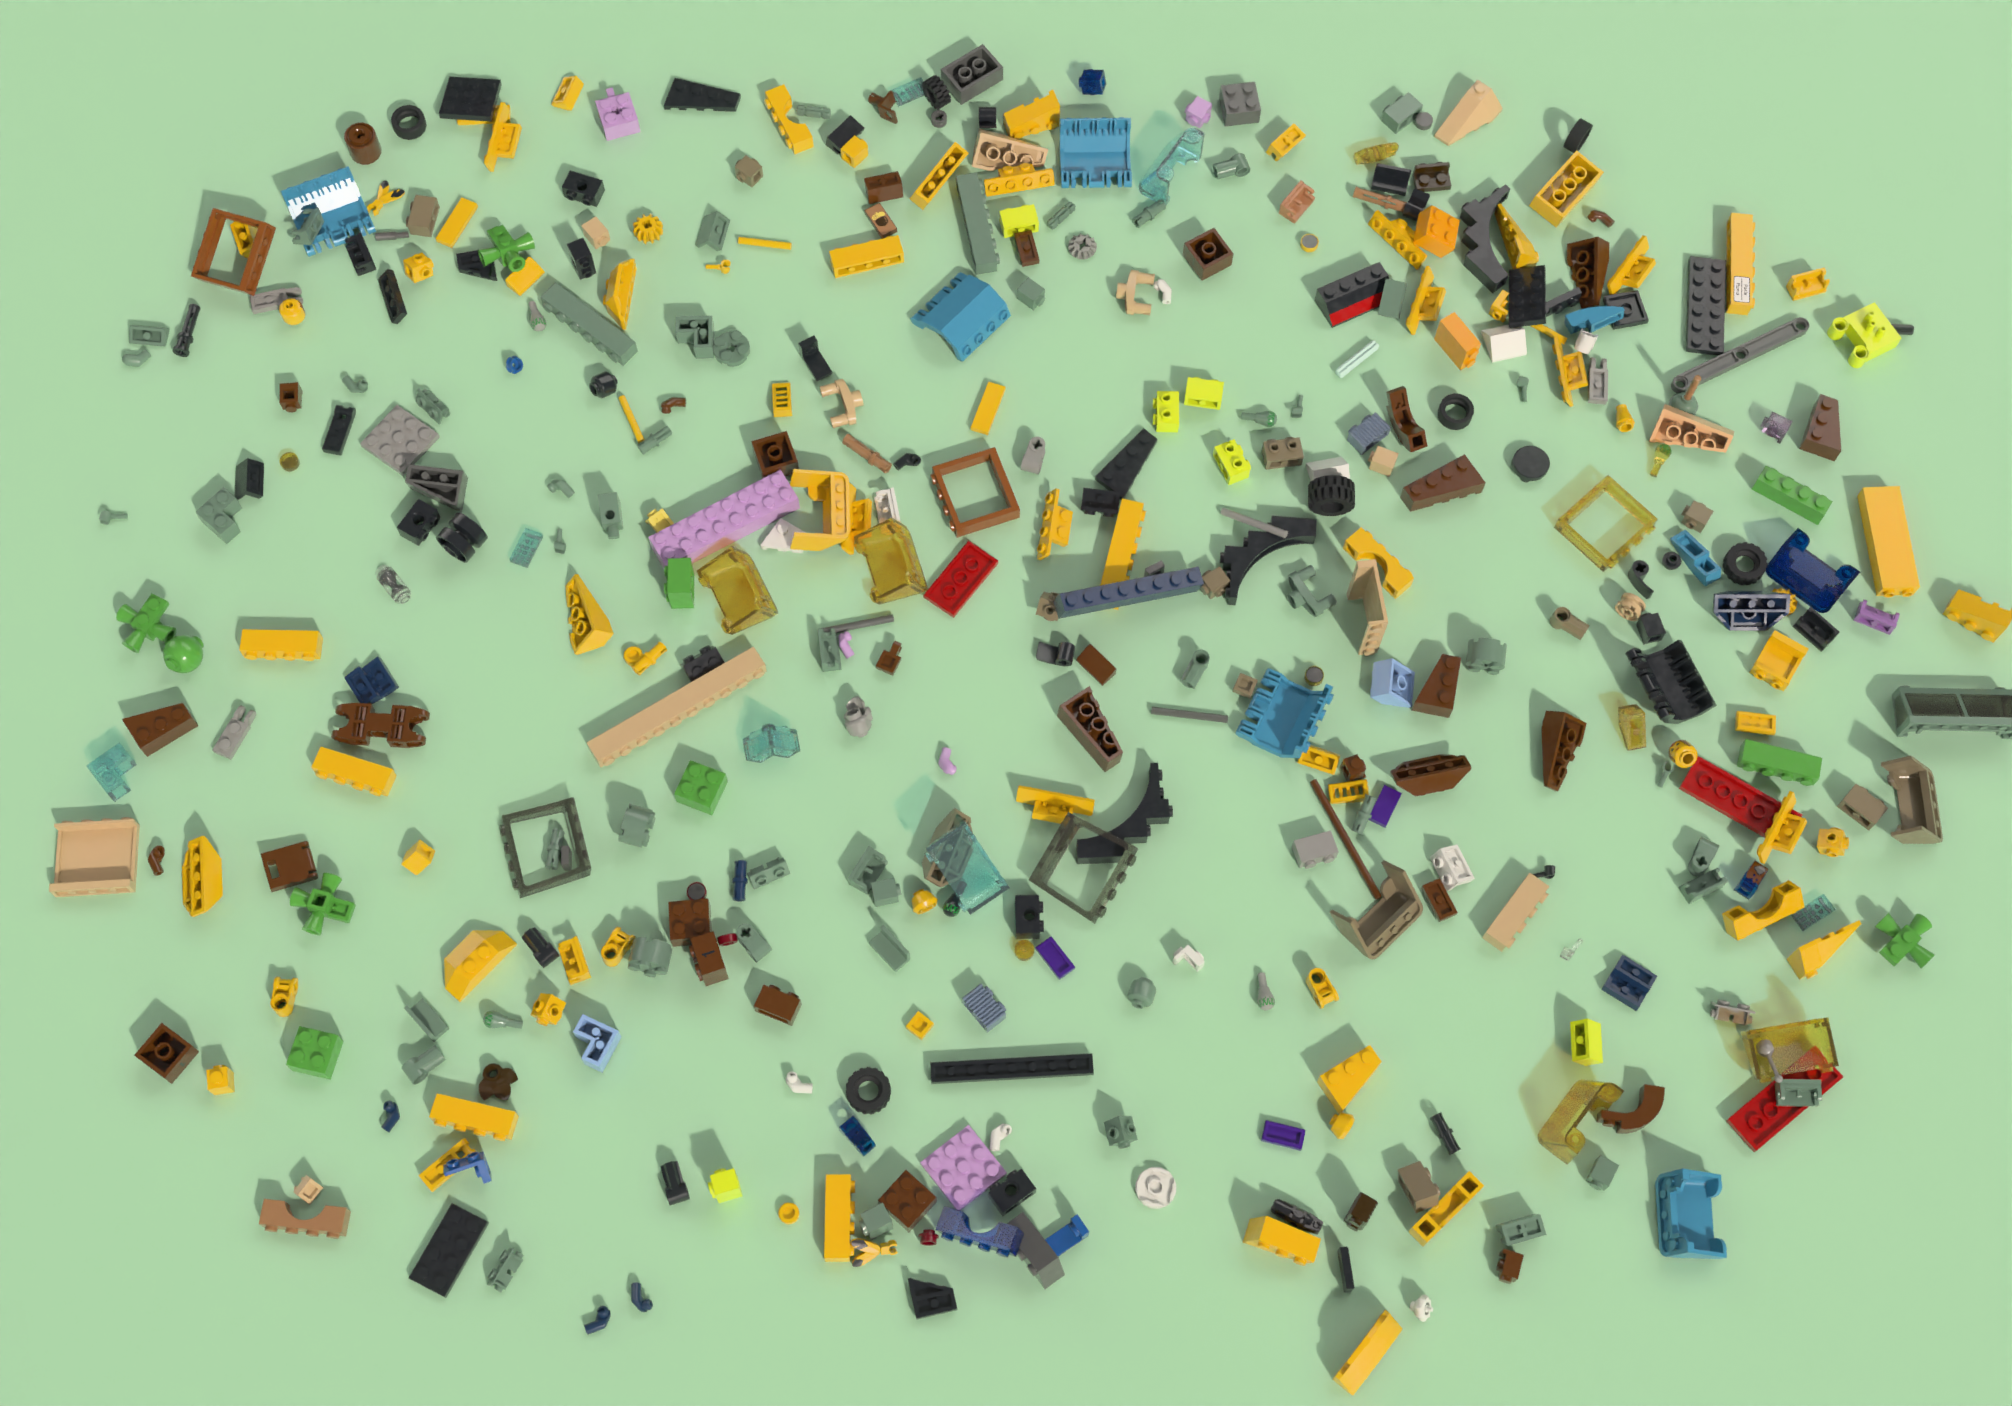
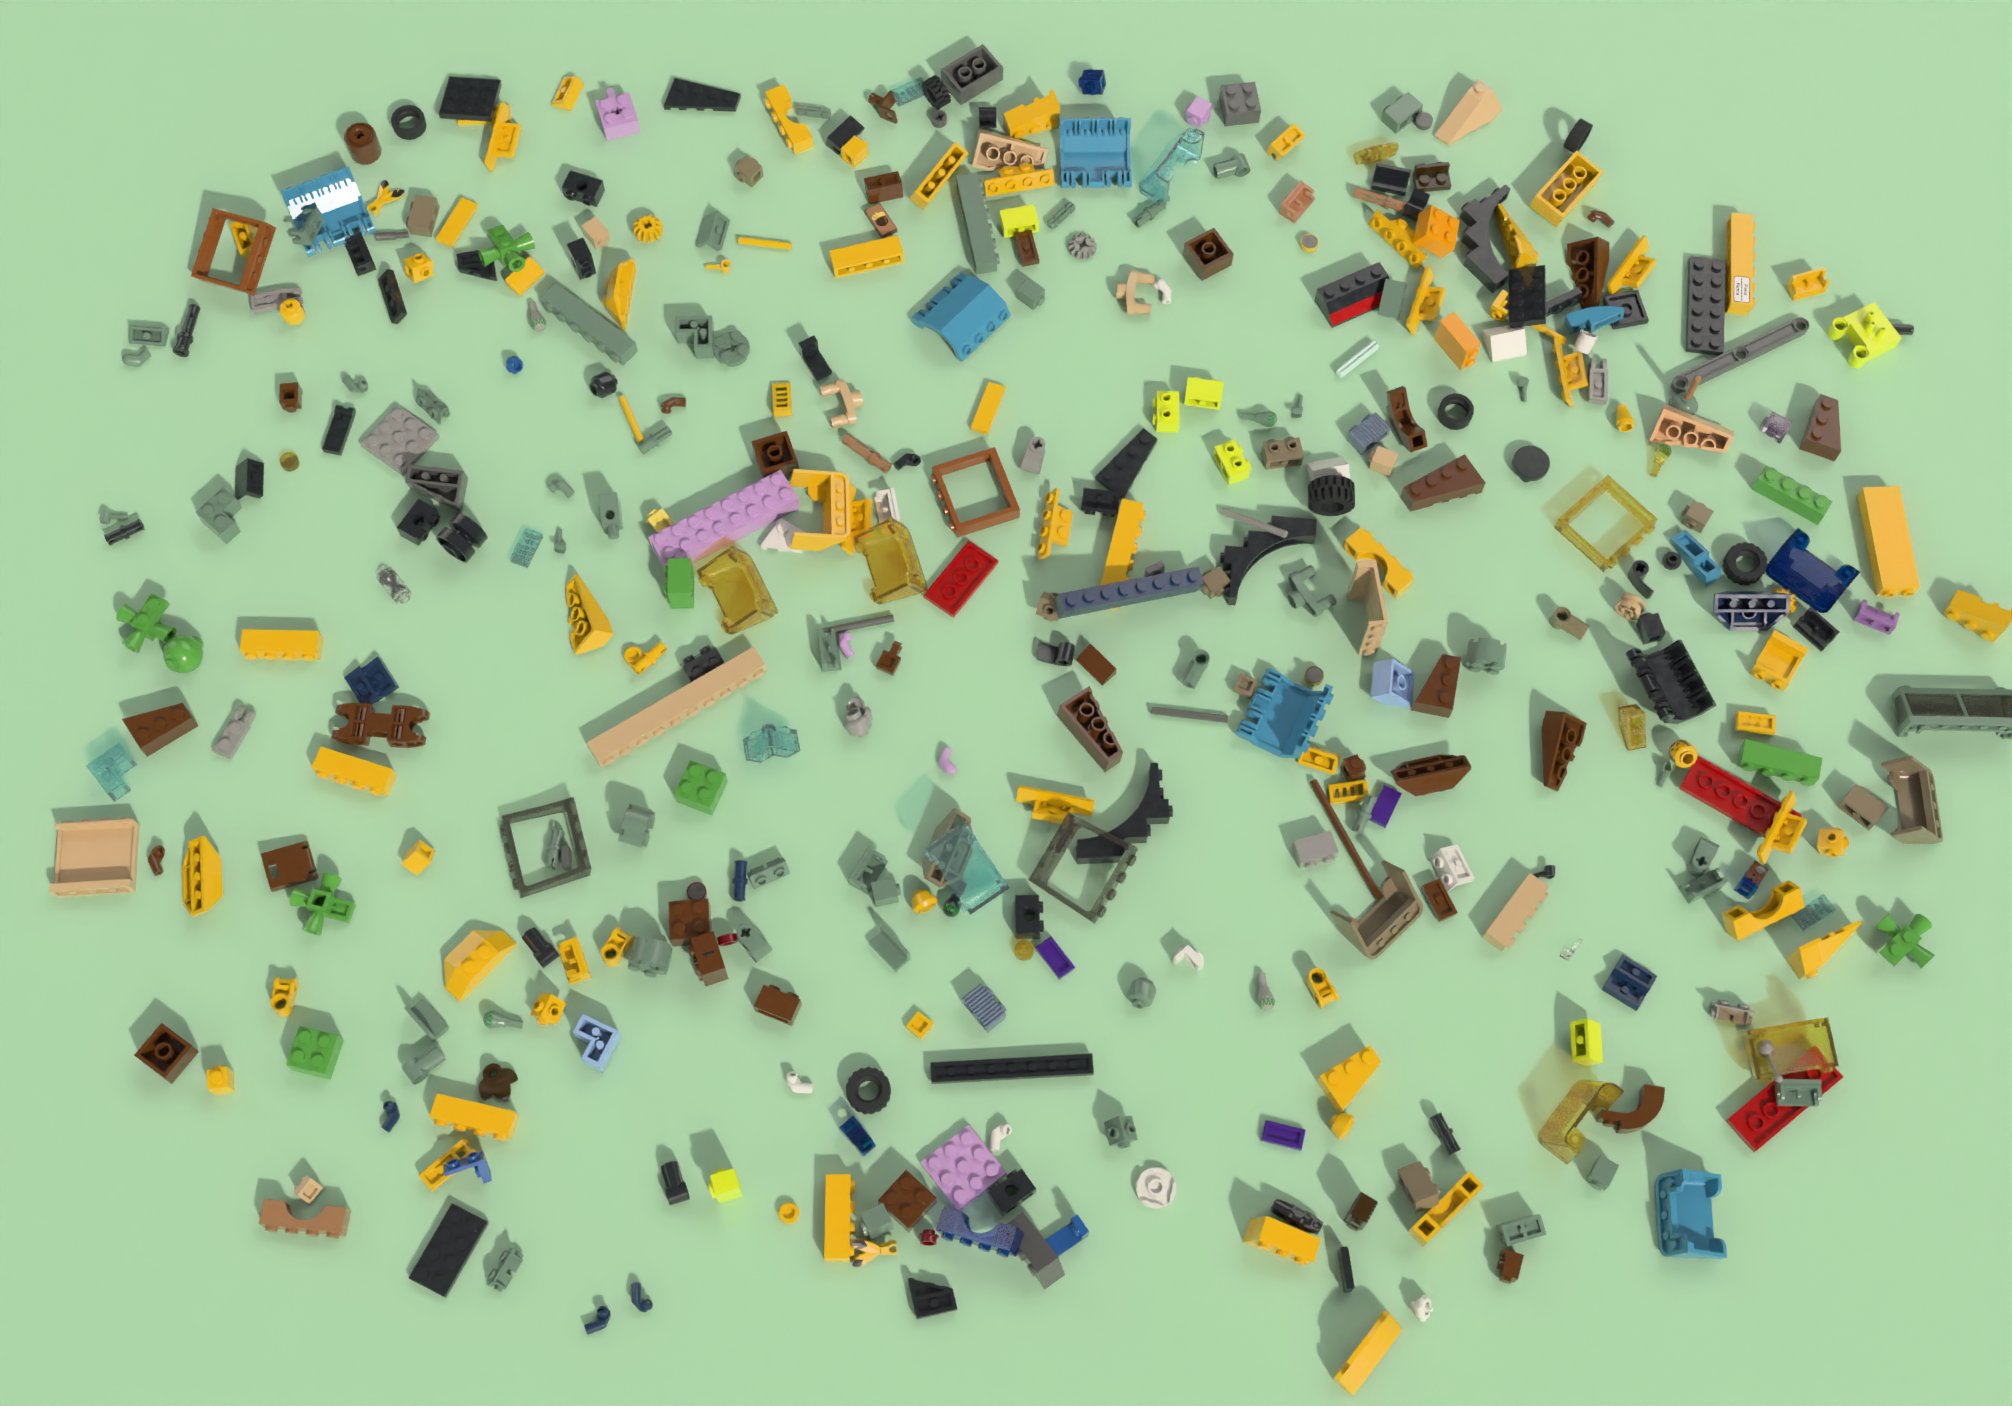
(124, 532): none -> black pin

